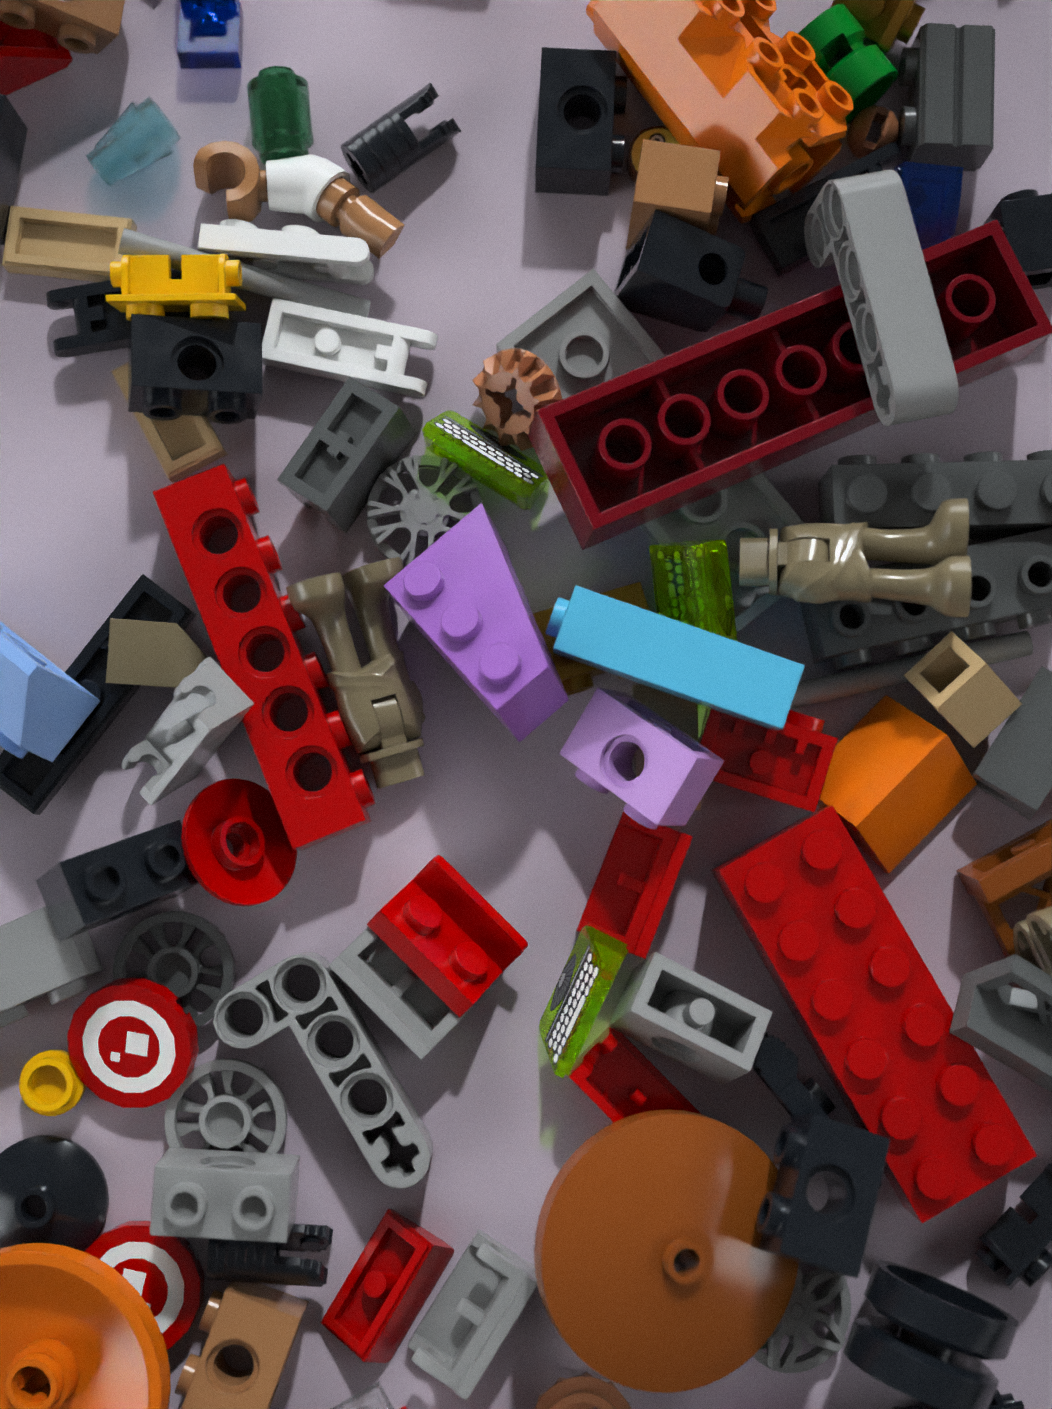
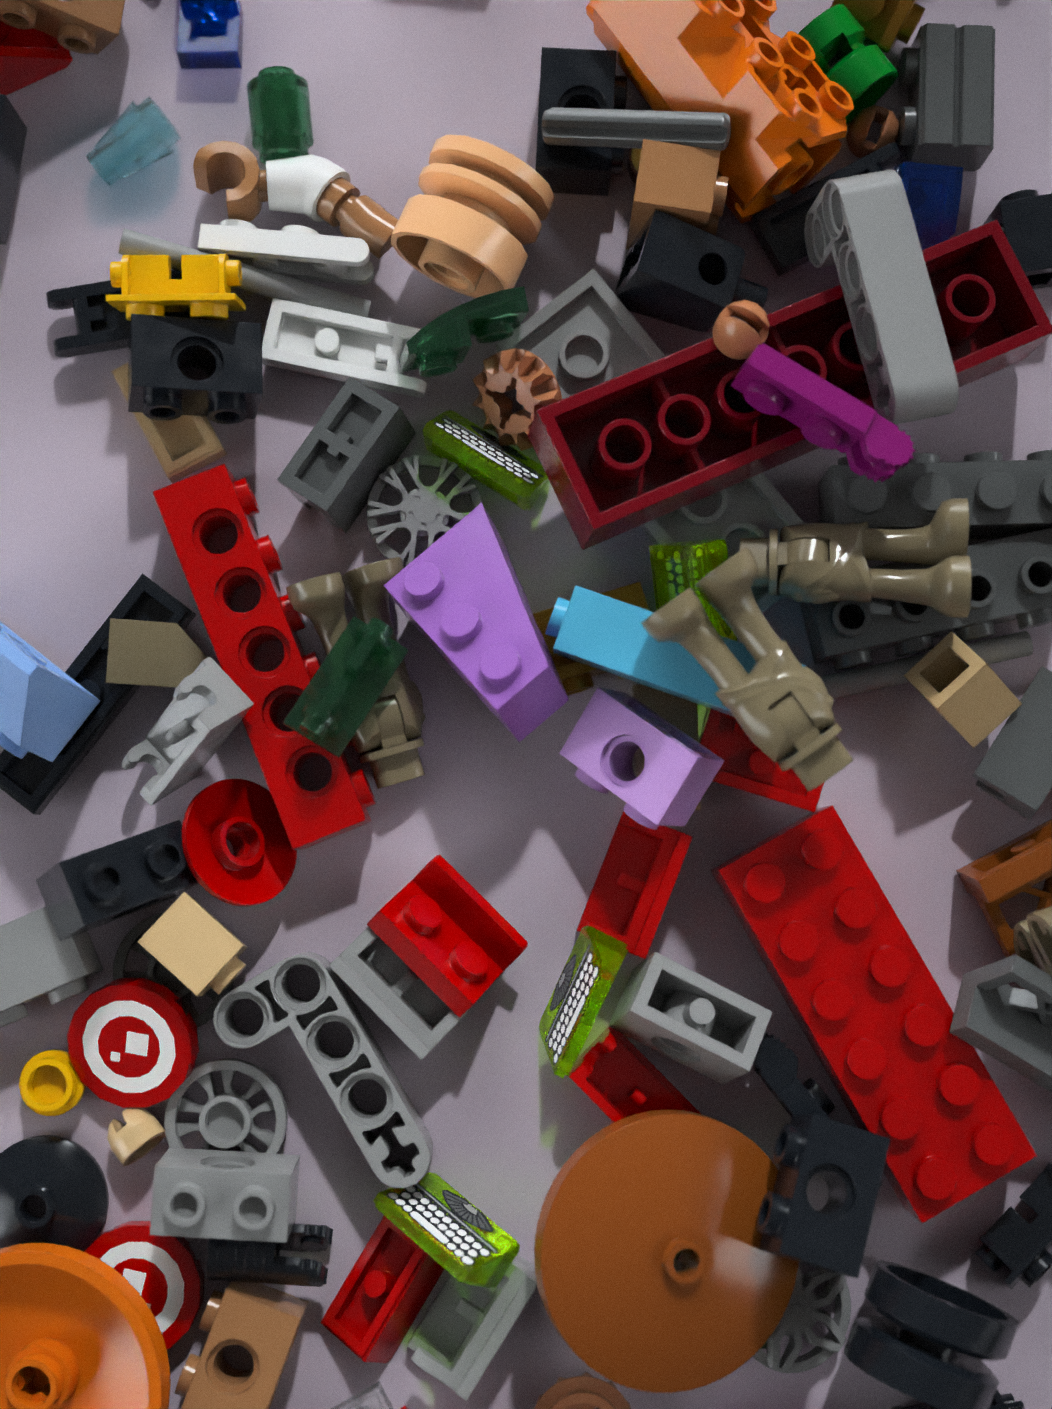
(63, 243): tan tile -> none
(136, 1137): none -> tan hinge
(195, 947): none -> tan brick
(347, 685): none -> clear green hinge
(389, 144): black hinge -> none
(447, 339): none -> clear green slope
(450, 1230): none -> slope
(472, 216): none -> light nougat wheel
(629, 127): none -> dark grey axle
(736, 337): none -> nougat hinge
(779, 700): none -> dark tan piece
(824, 413): none -> magenta hinge
(894, 781): orange slope -> none

